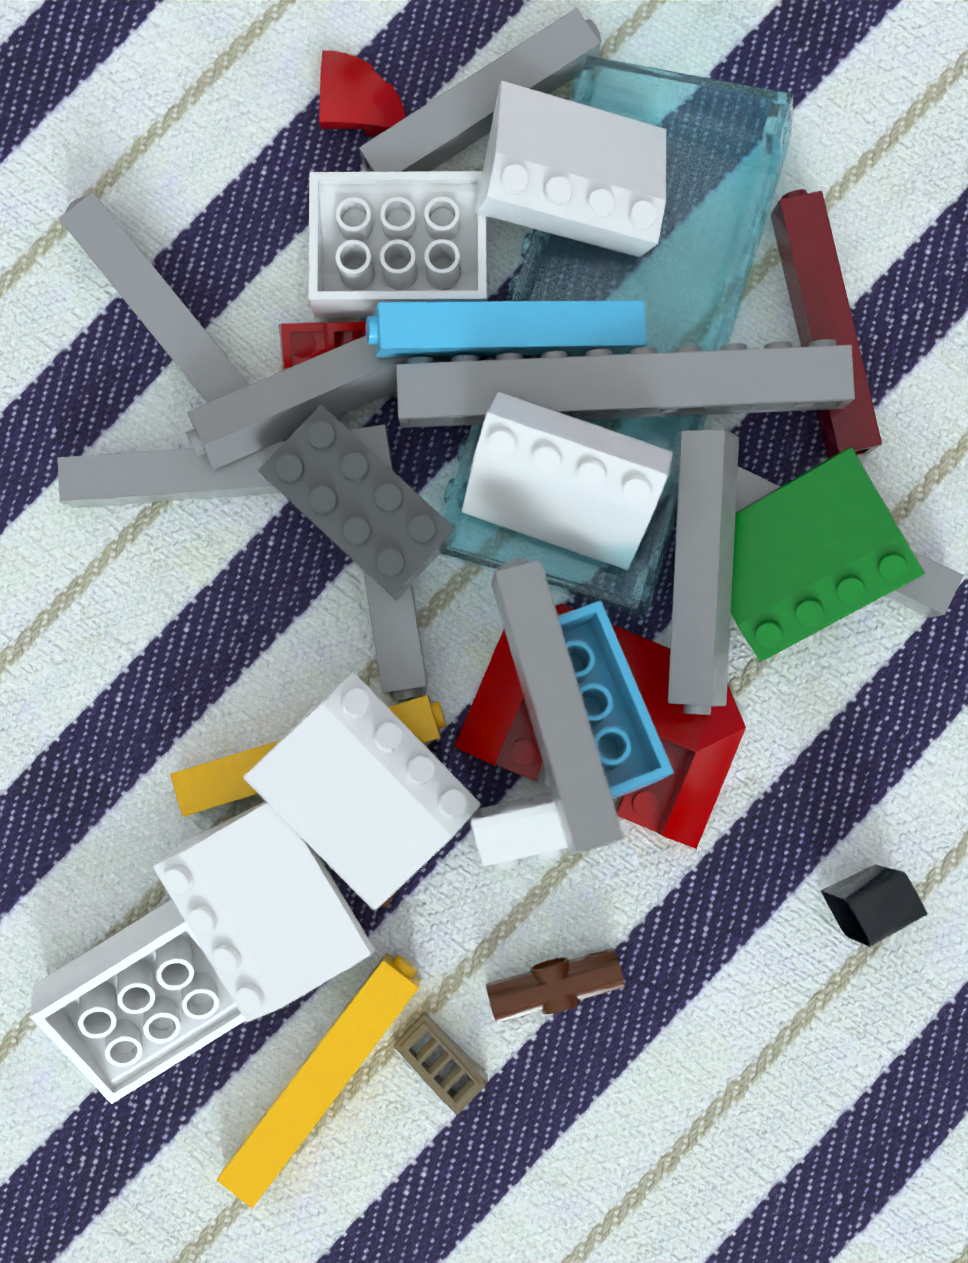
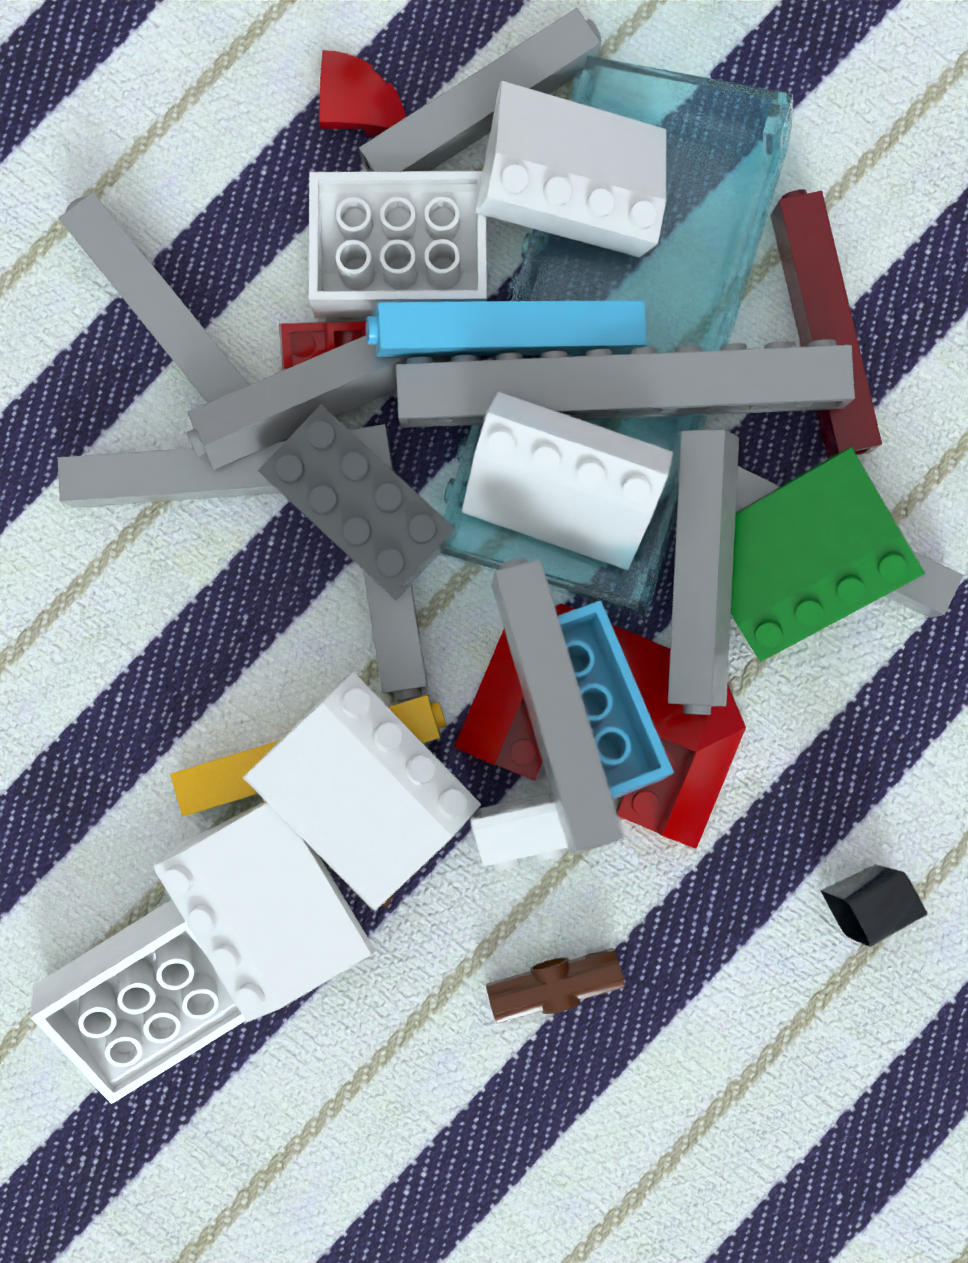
(320, 1078): yellow brick -> none
(429, 1074): dark tan slope -> none

